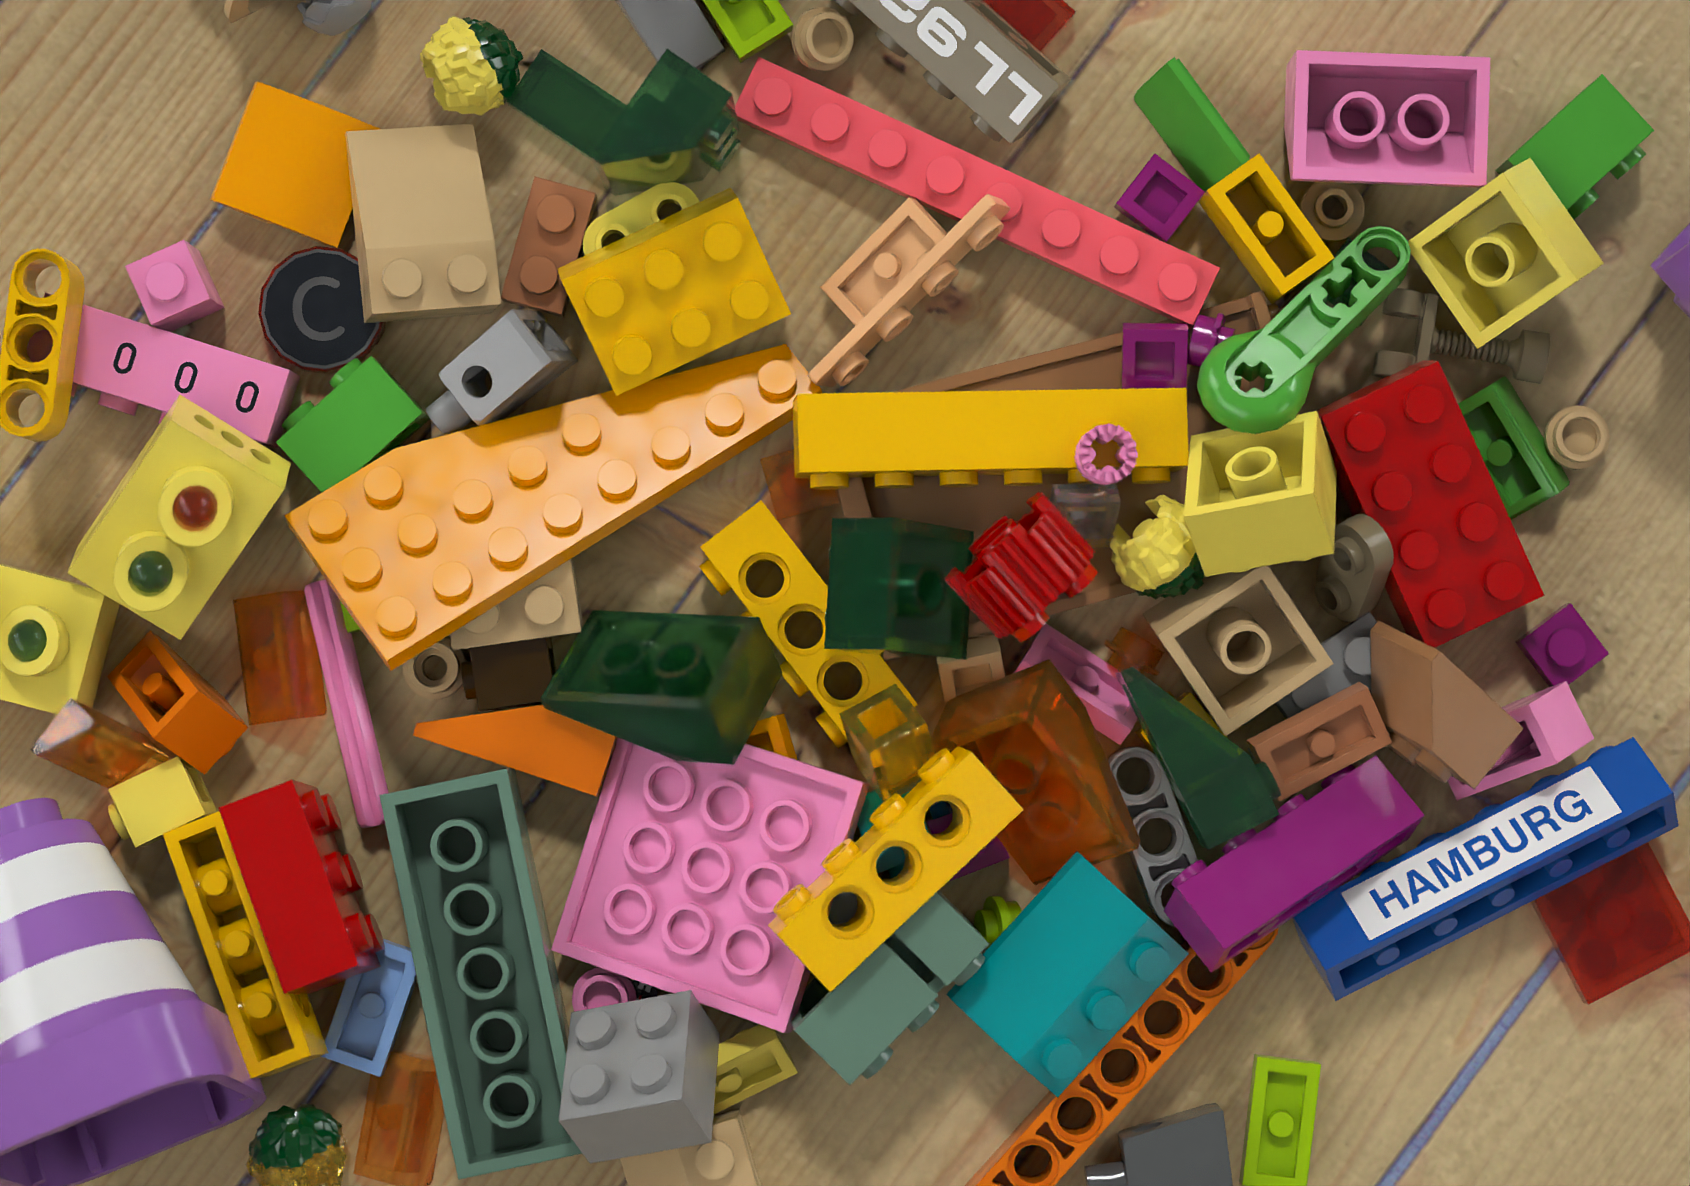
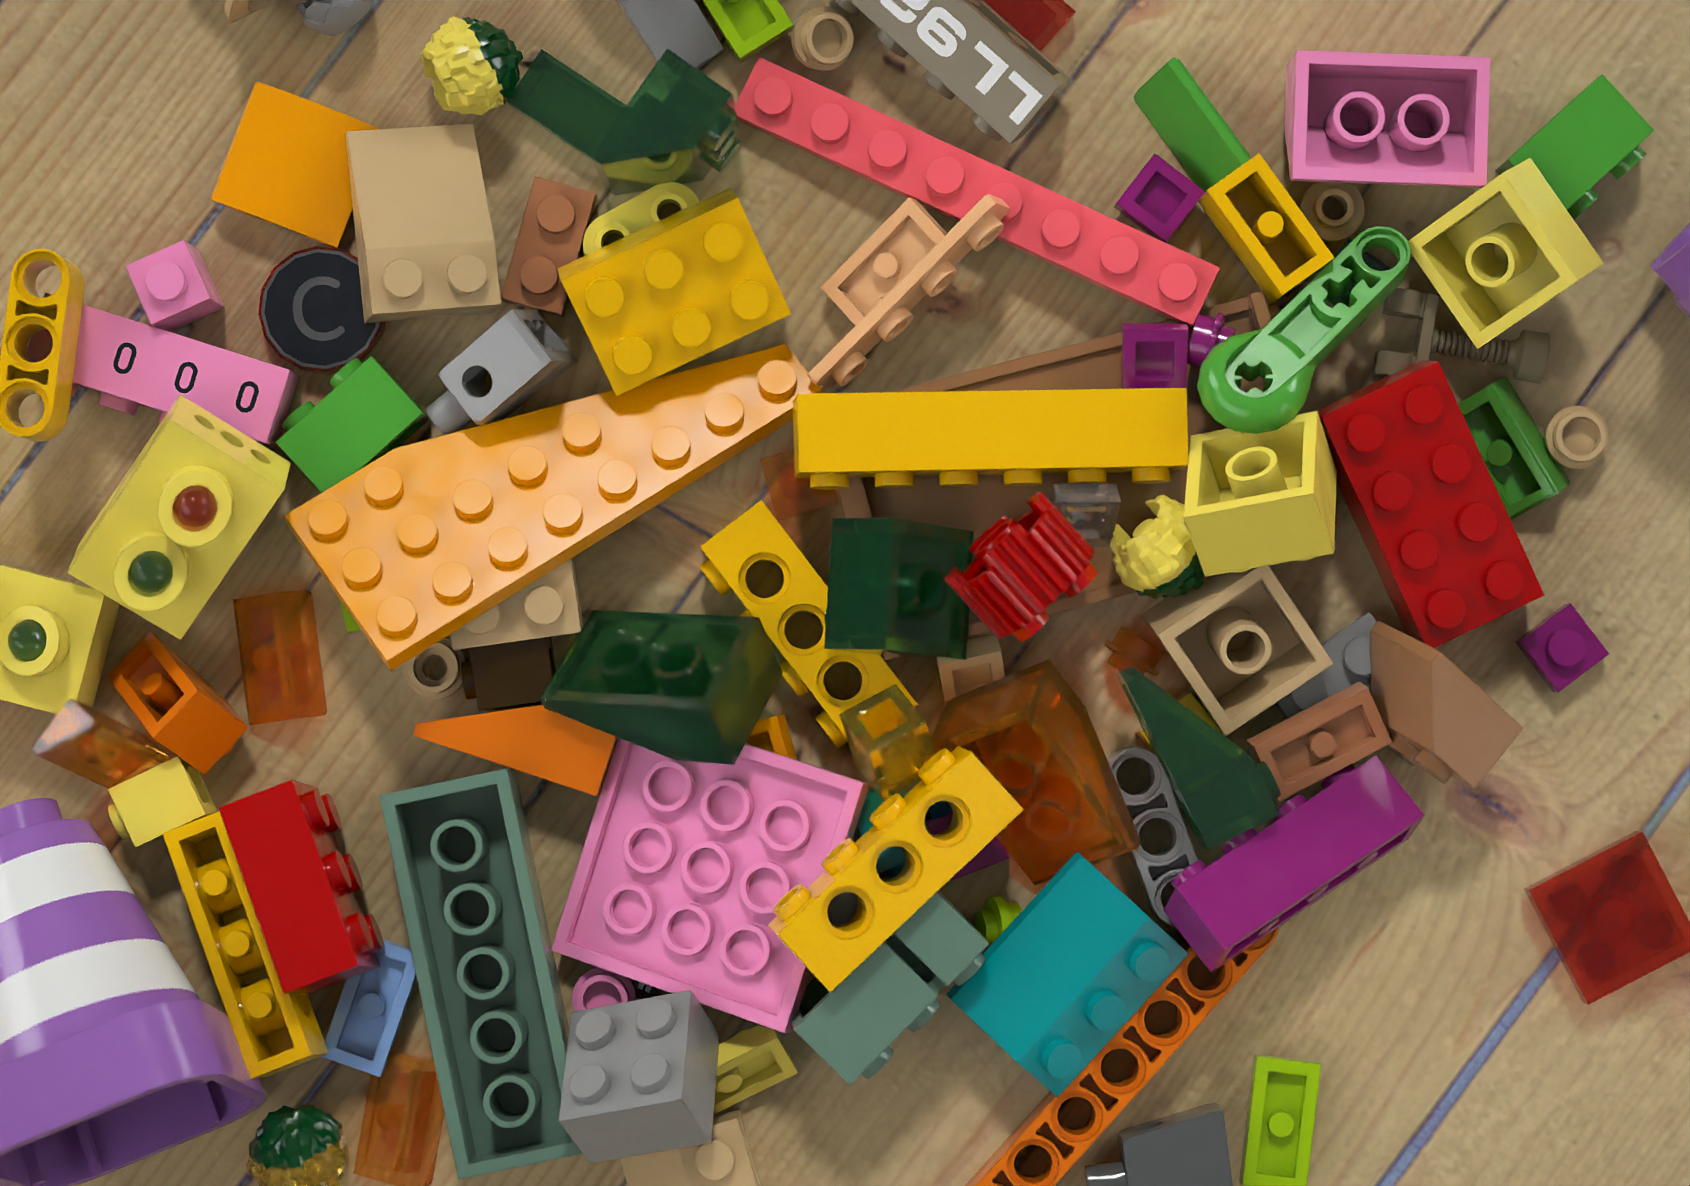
(347, 703): bright pink axle -> none
(1089, 678): bright pink plate -> none
(1125, 454): bright pink bush -> none
(1356, 573): dark tan plate -> none
(1486, 867): blue brick -> none
(1550, 734): bright pink slope -> none

